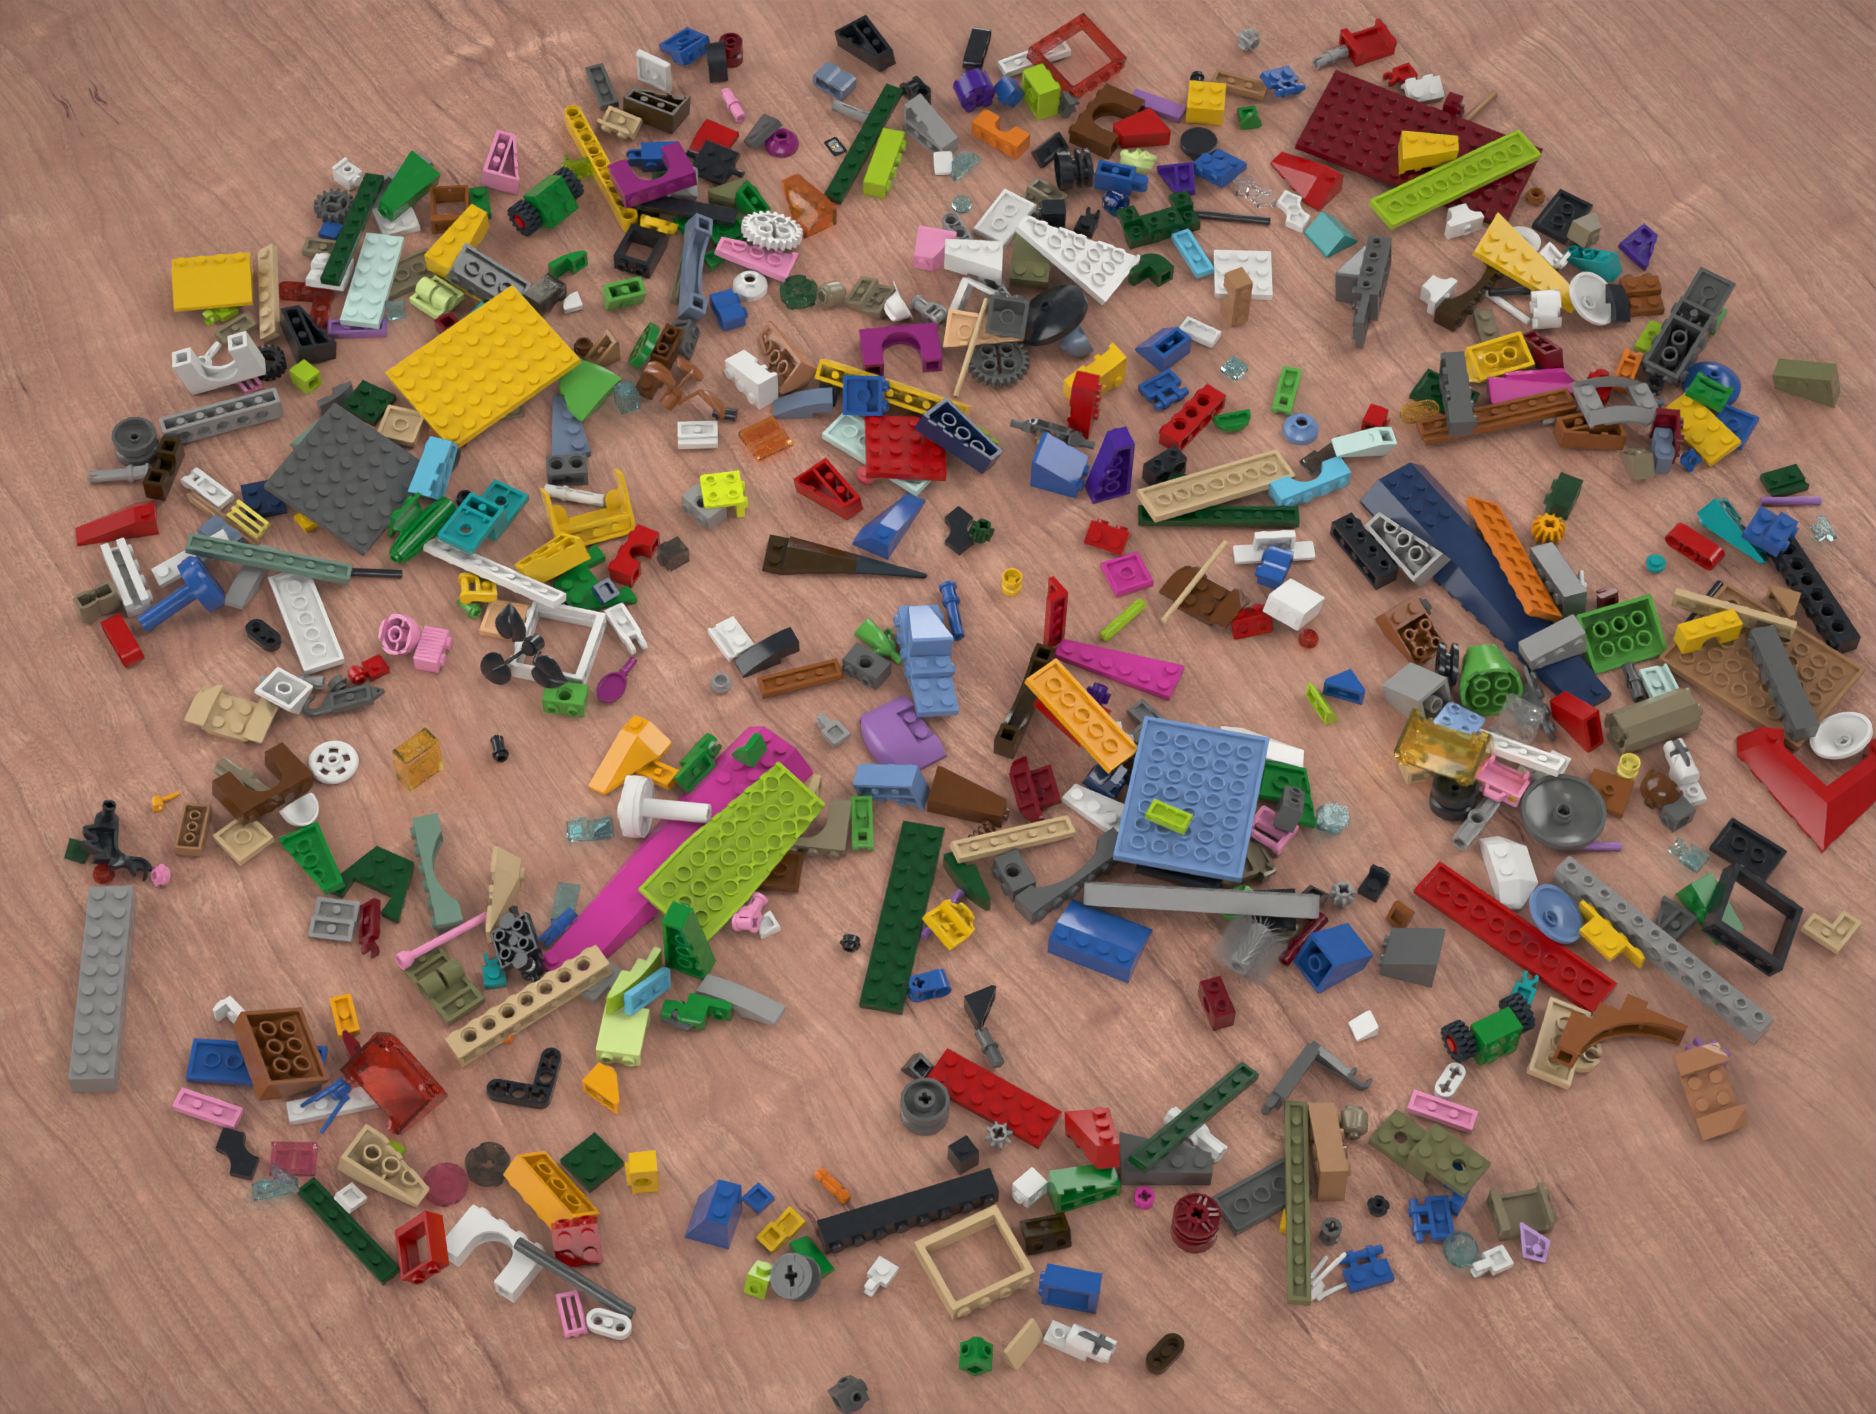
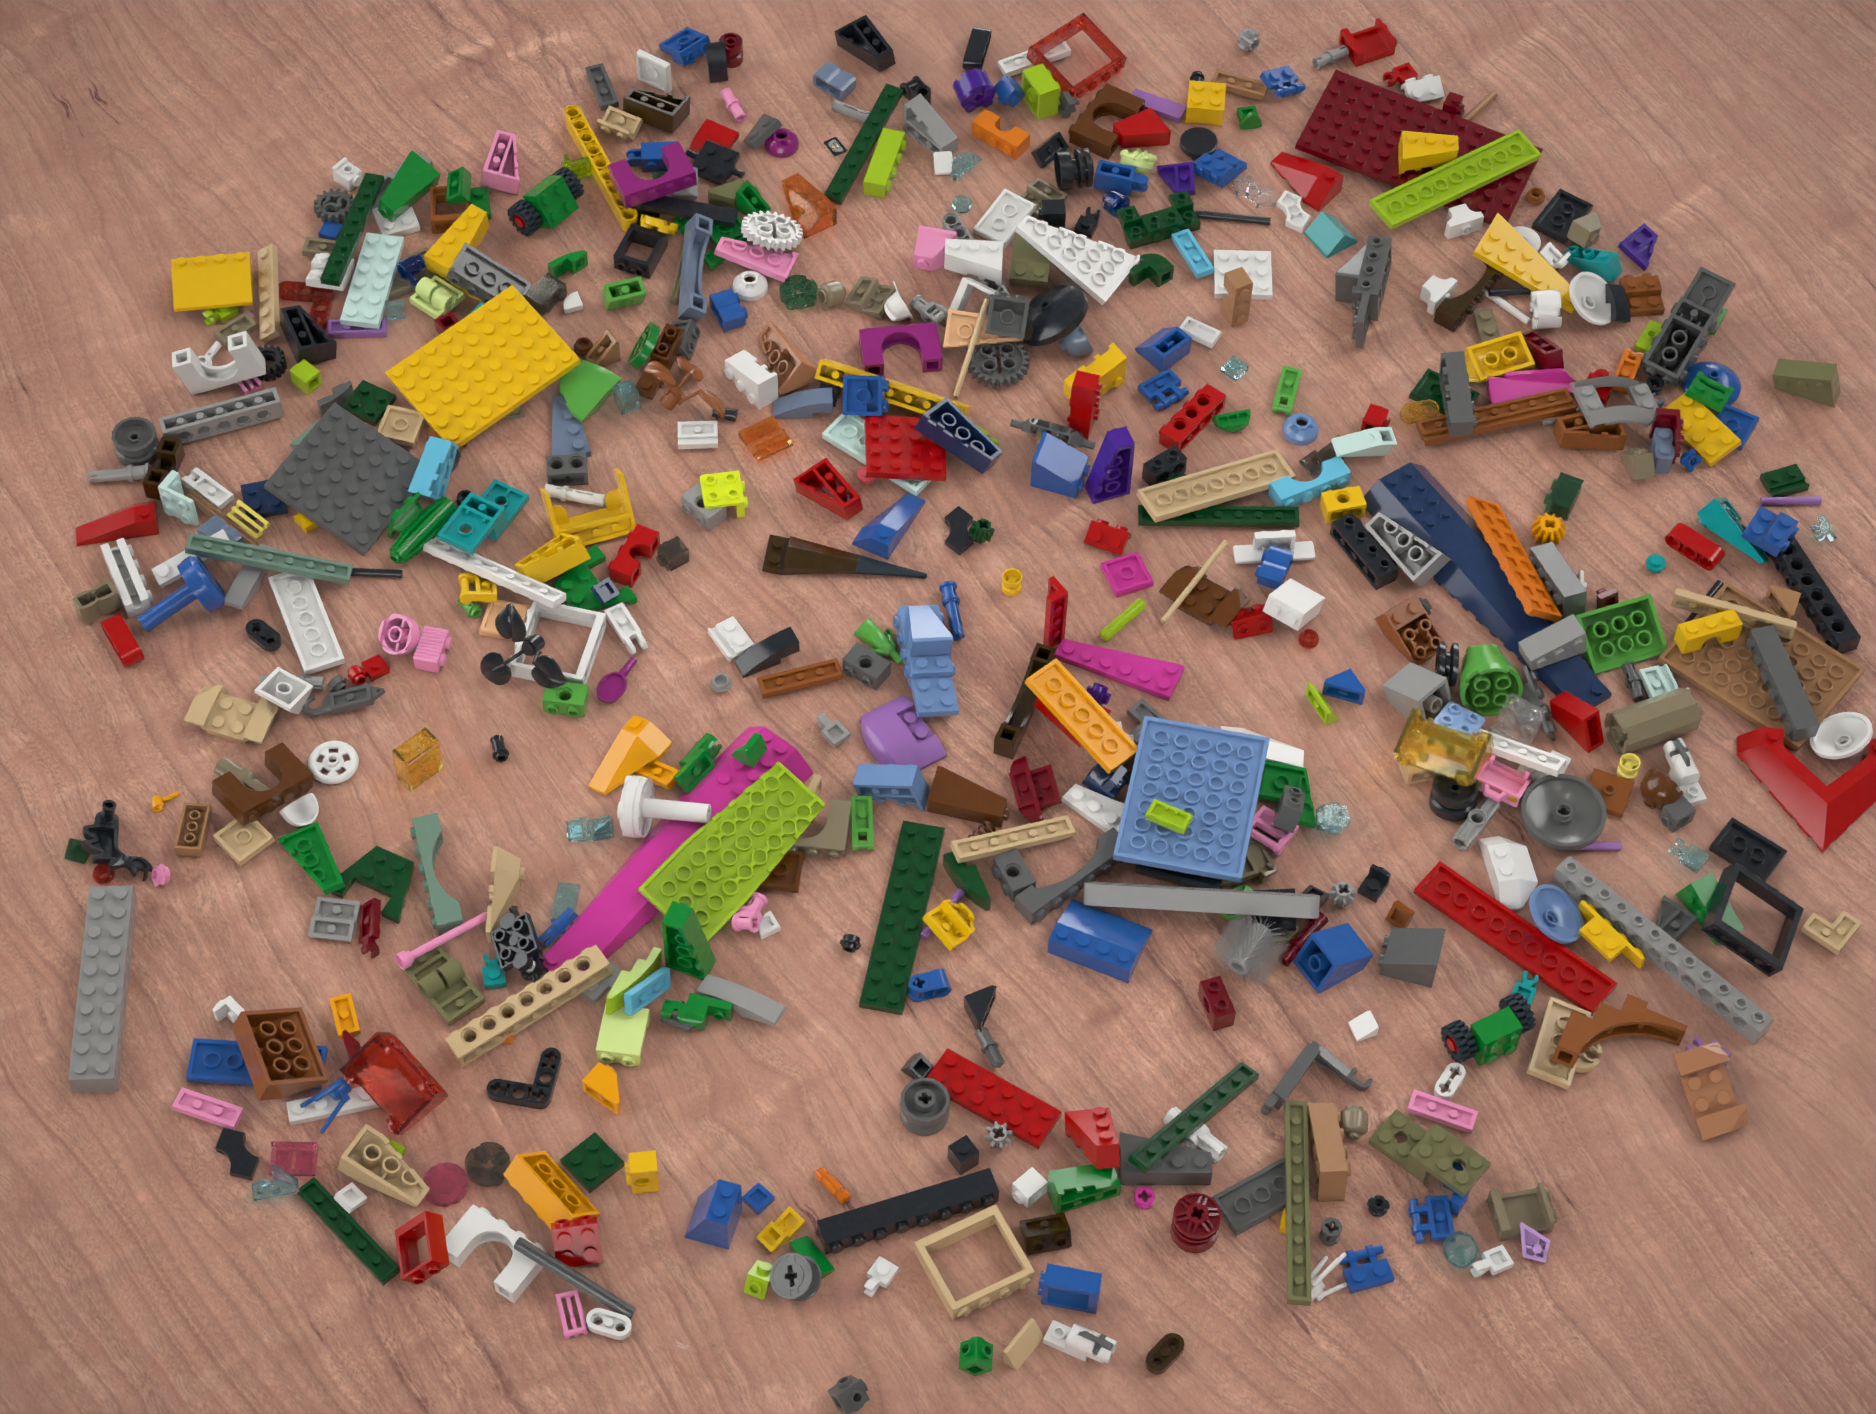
(175, 502): none -> light aqua bracket
(411, 267): none -> clear blue piece
(458, 186): none -> green slope
(1341, 502): none -> yellow brick

